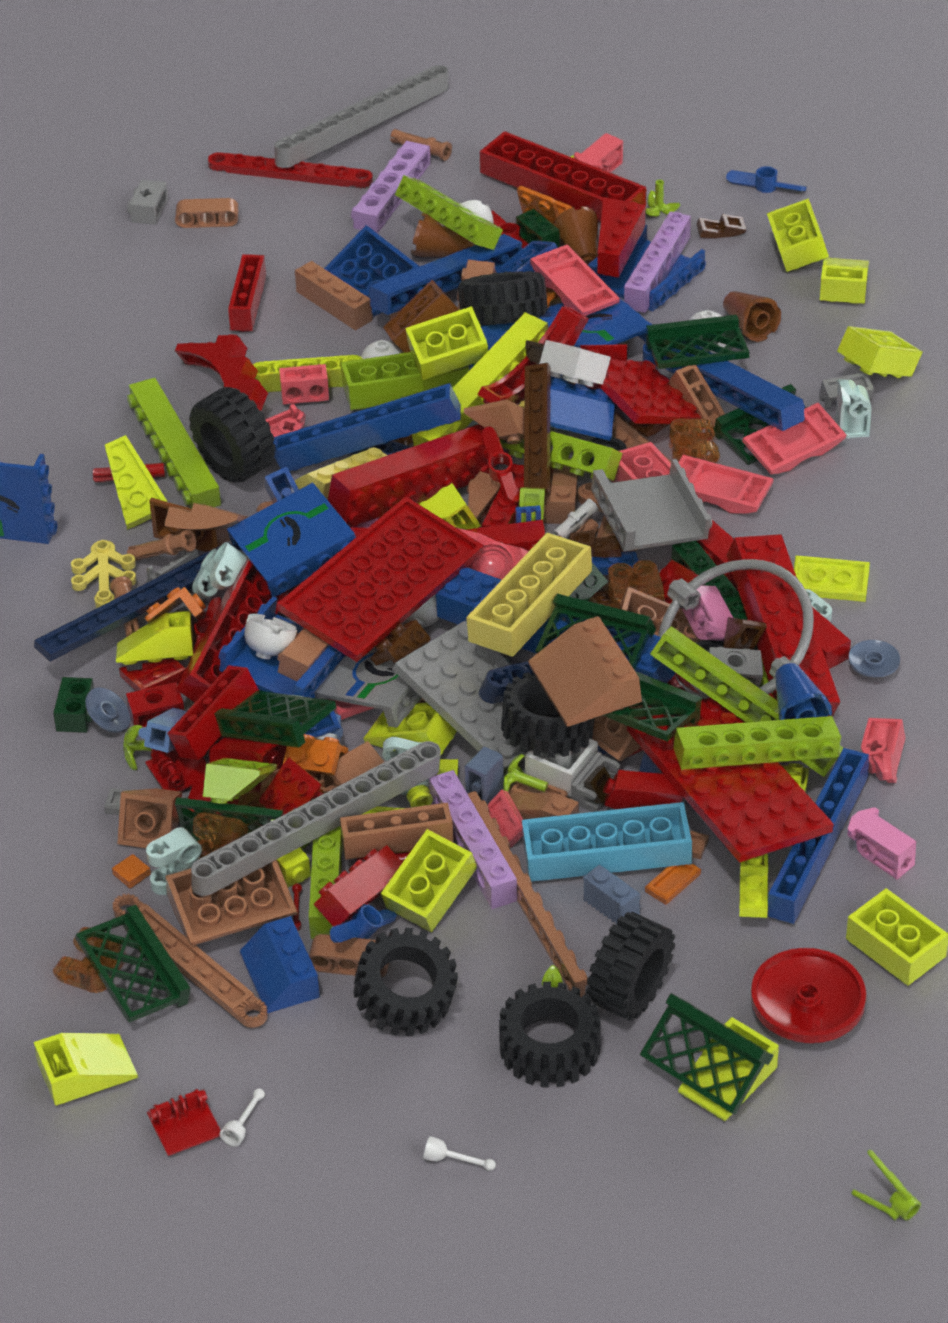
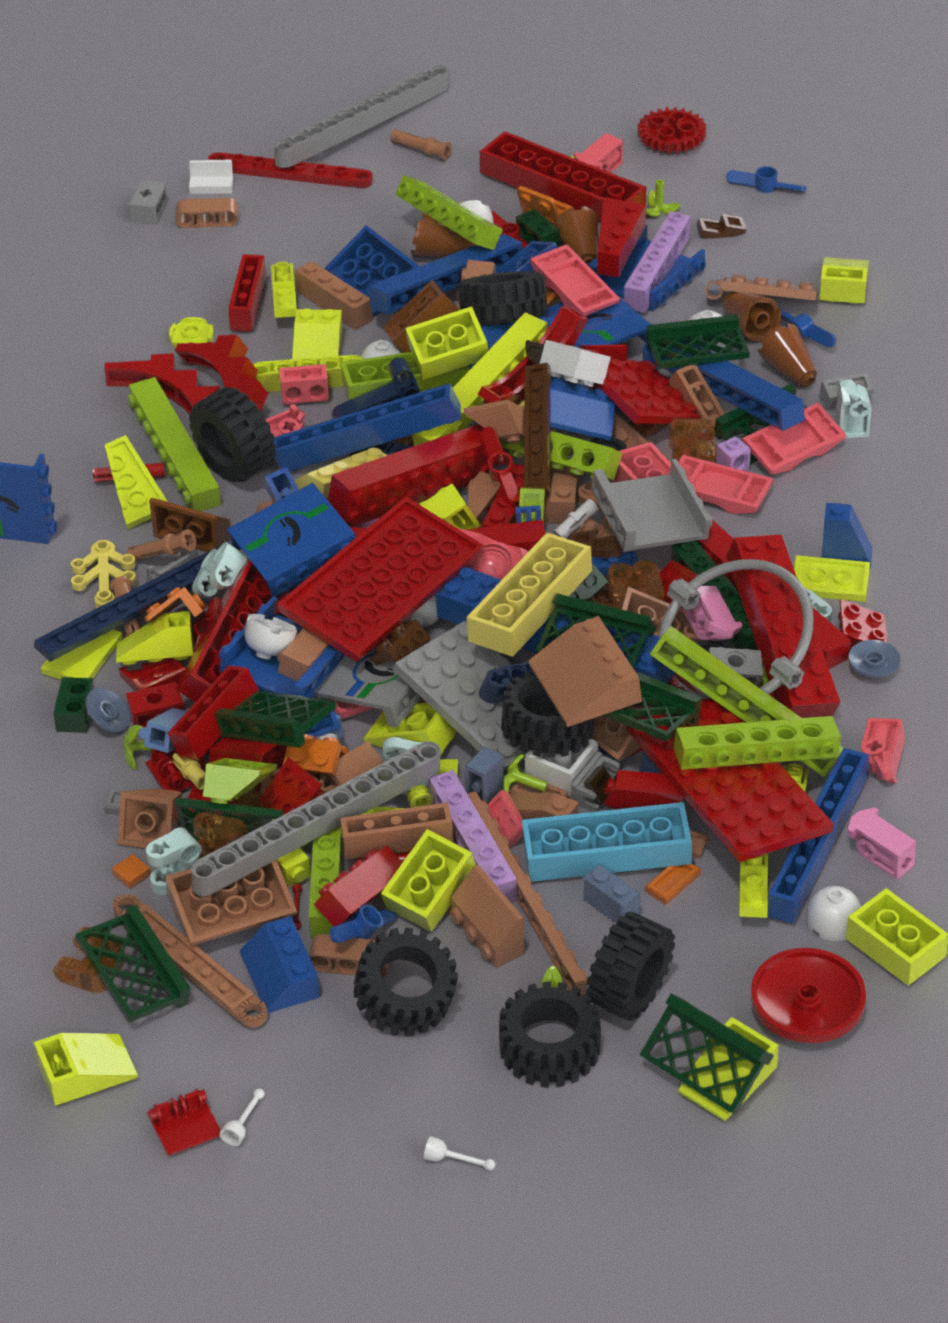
(84, 660): none -> neon yellow tile
(177, 385): none -> red arch
(190, 770): none -> light yellow axle
(191, 330): none -> neon yellow tile
(201, 518): nougat slope -> none
(211, 177): none -> white panel
(283, 290): none -> neon yellow slope
(317, 333): none -> neon yellow slope
(380, 199): lavender brick -> none
(392, 390): none -> dark blue beam
(488, 918): none -> nougat slope
(672, 130): none -> red gear
(733, 454): none -> lavender brick
(743, 633): reddish brown slope -> none
(761, 286): none -> nougat hinge
(788, 354): none -> dark orange cone
(797, 235): neon yellow brick -> none
(799, 695): blue cone -> none
(809, 329): none -> blue piece
(830, 910): none -> white cylinder
(844, 535): none -> blue slope
(861, 623): none -> hinge
(879, 352): neon yellow brick -> none
(902, 1201): lime plant -> none

